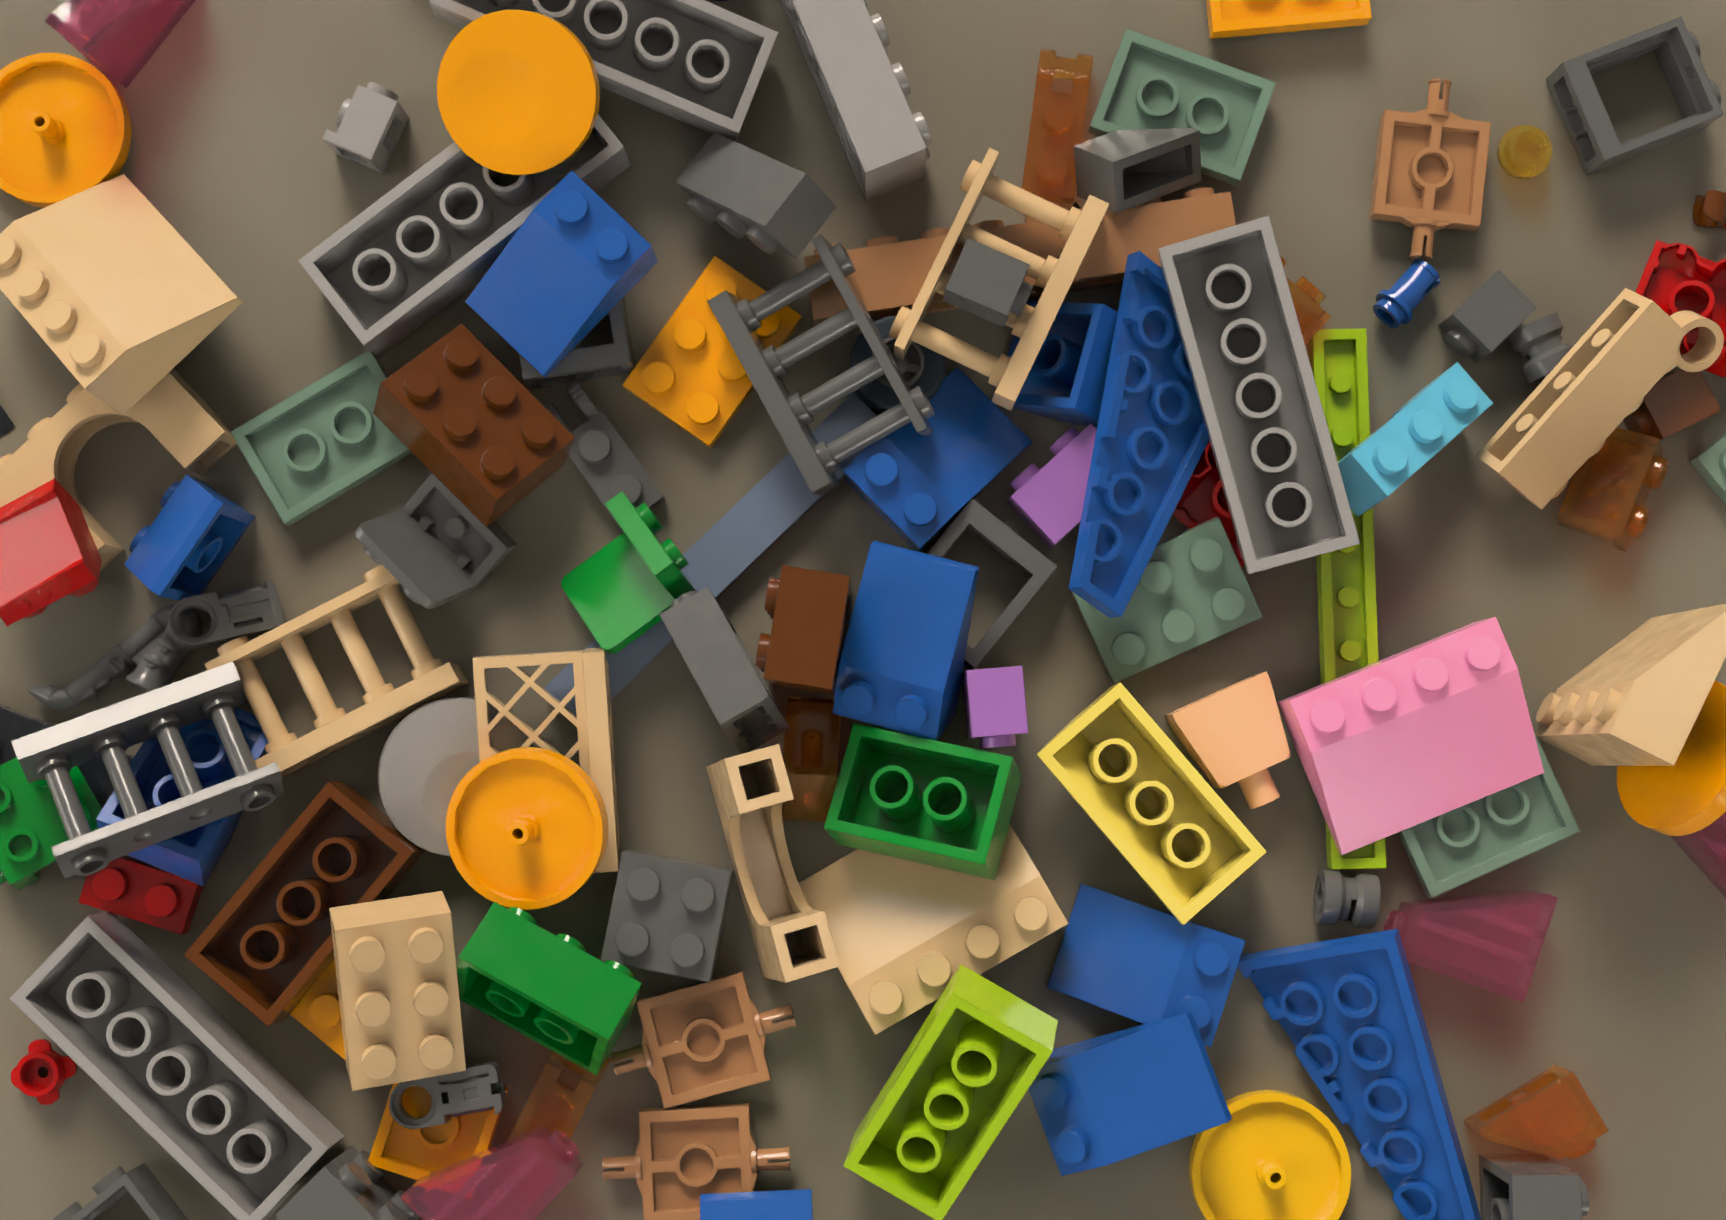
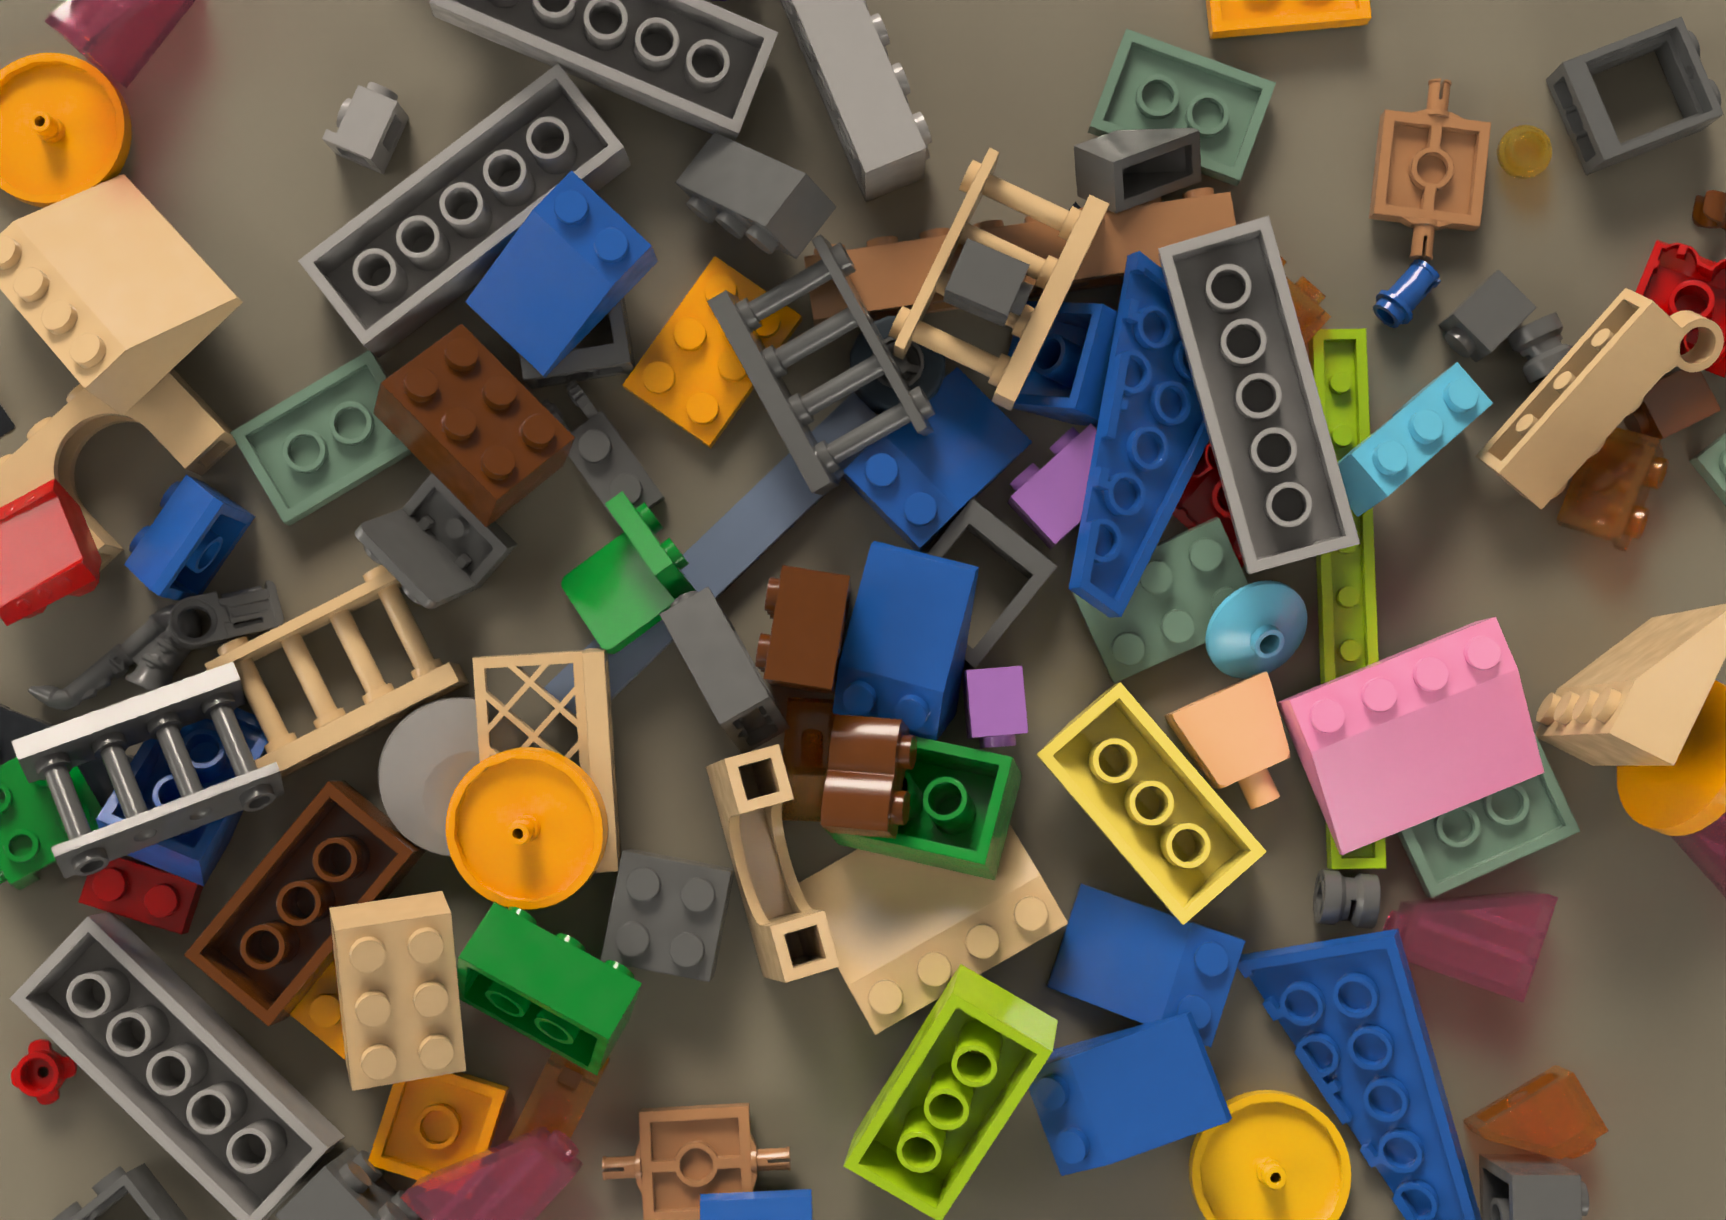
(454, 1094): dark grey piece -> none
(518, 92): light orange piece -> none
(703, 1039): medium nougat plate -> none
(867, 776): none -> reddish brown brick
(1056, 127): clear orange plate -> none
(1256, 629): none -> medium azure dish

